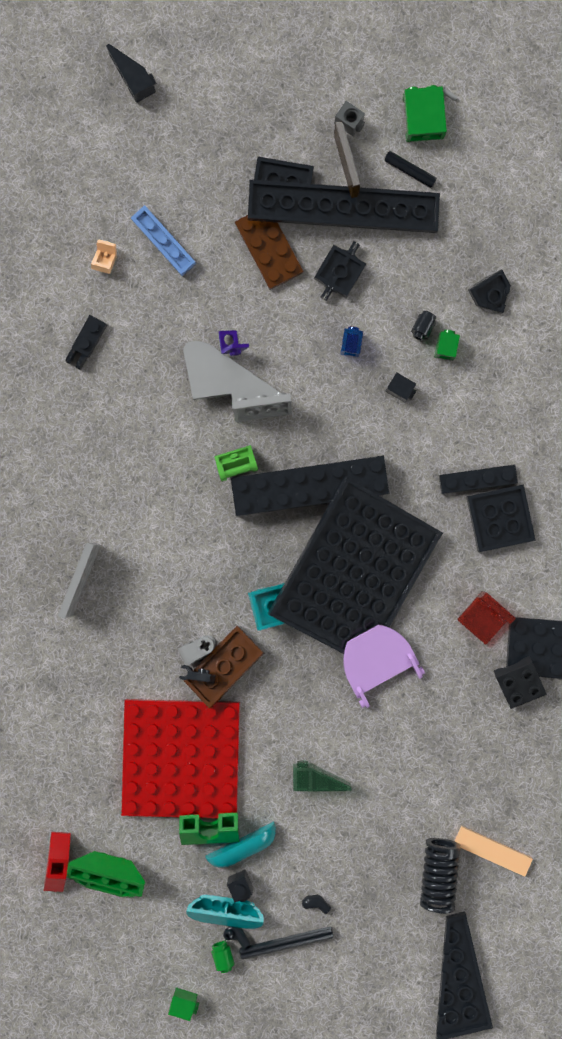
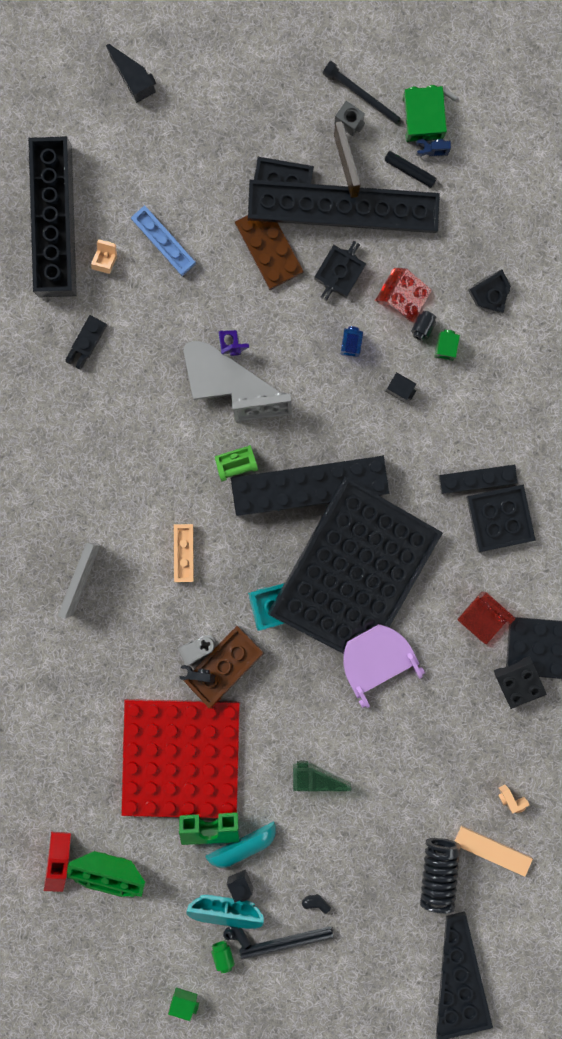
(52, 217): none -> black brick
(183, 552): none -> light nougat plate
(332, 71): none -> black piece
(404, 293): none -> clear red bracket
(437, 148): none -> dark blue plate
(507, 799): none -> light nougat bracket

